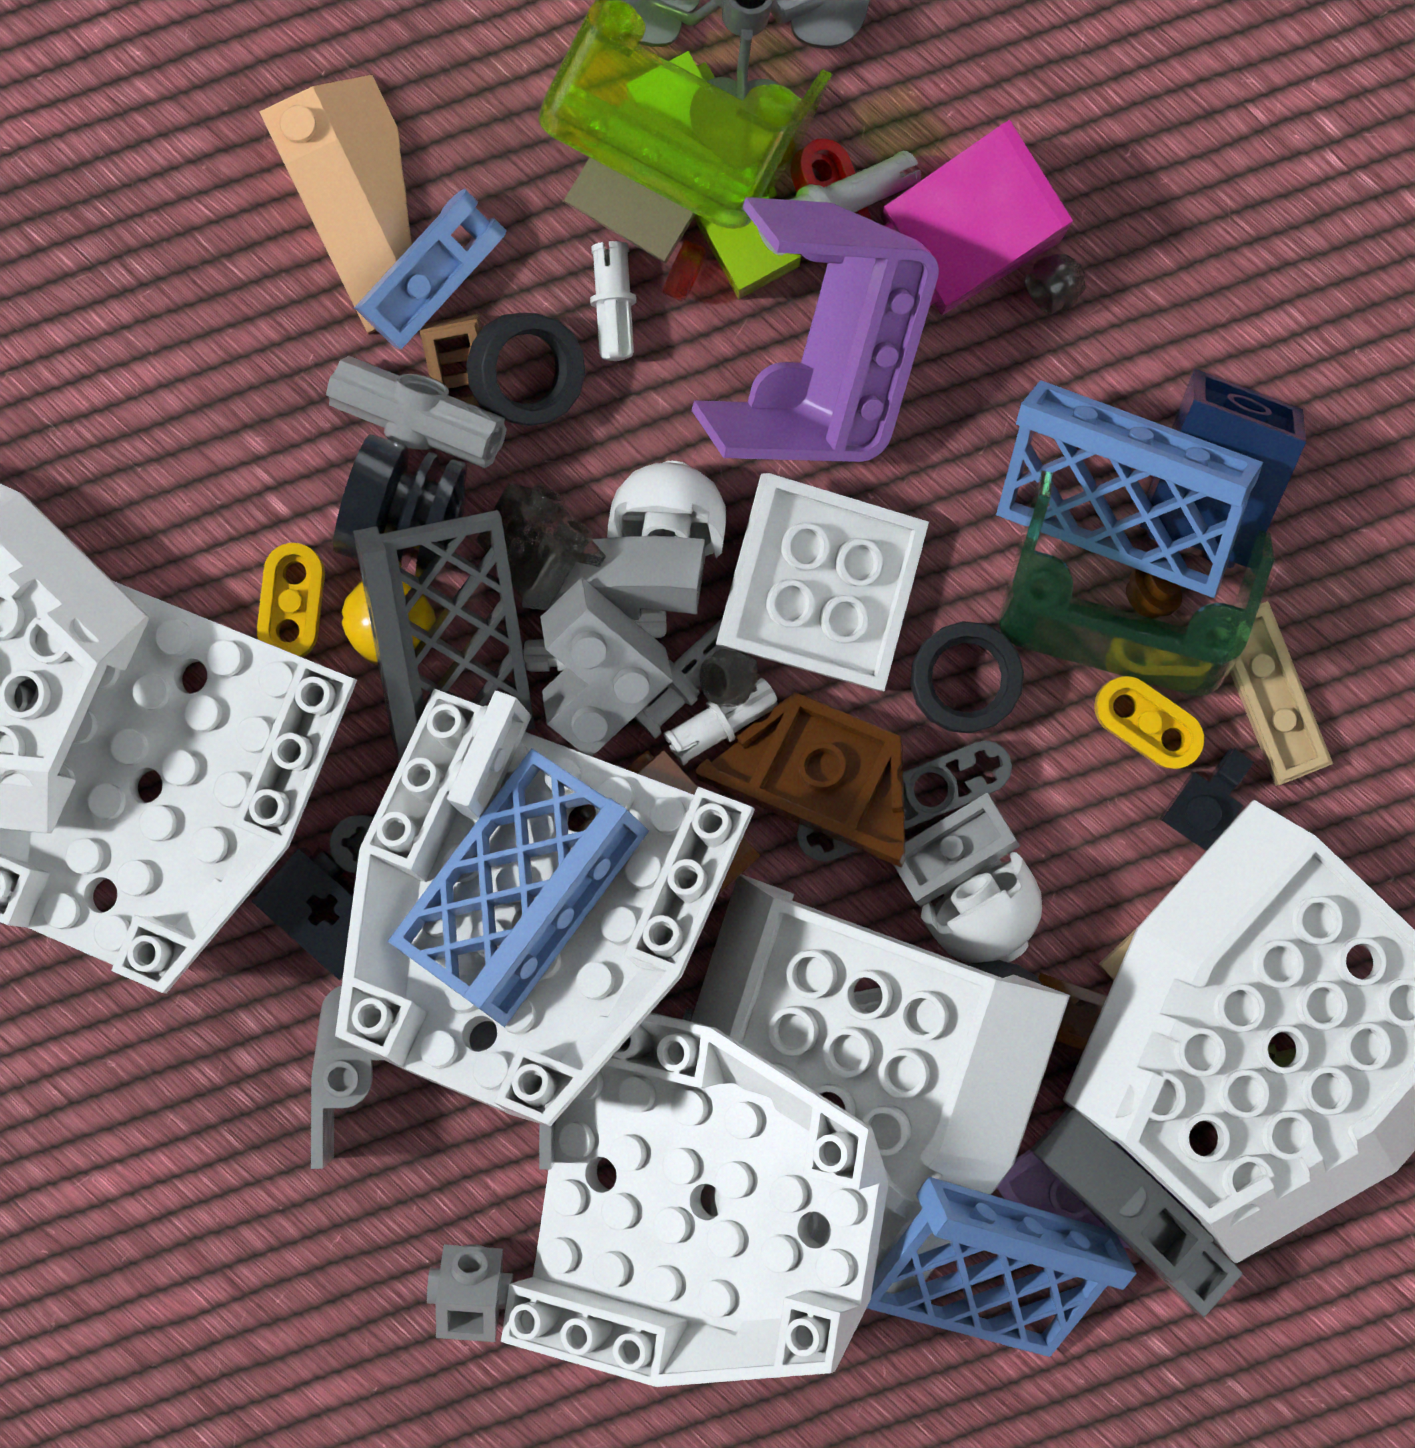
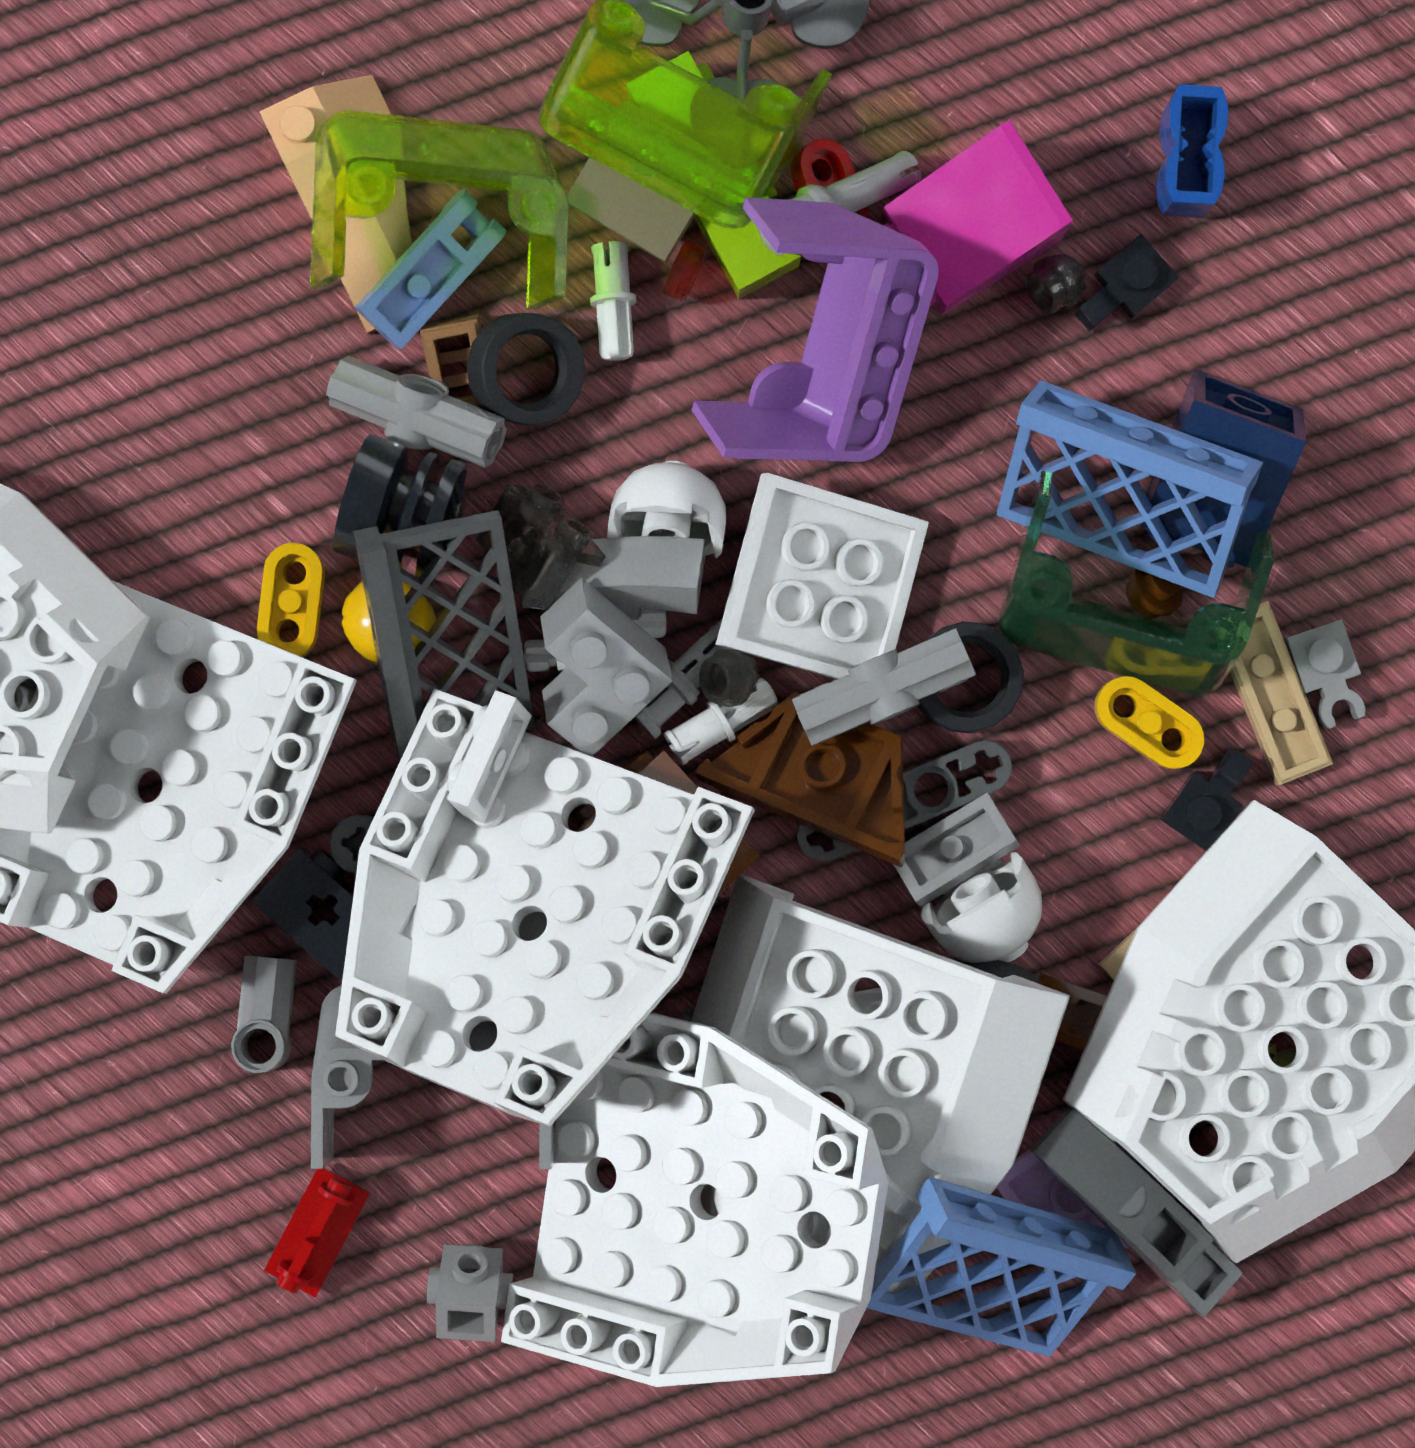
(265, 1005): none -> light grey piece
(316, 1232): none -> red hinge
(367, 151): none -> clear neon green windscreen
(558, 902): medium blue fence -> none
(883, 687): none -> light grey piece
(1129, 281): none -> black plate
(1190, 137): none -> blue brick
(1324, 662): none -> light grey plate

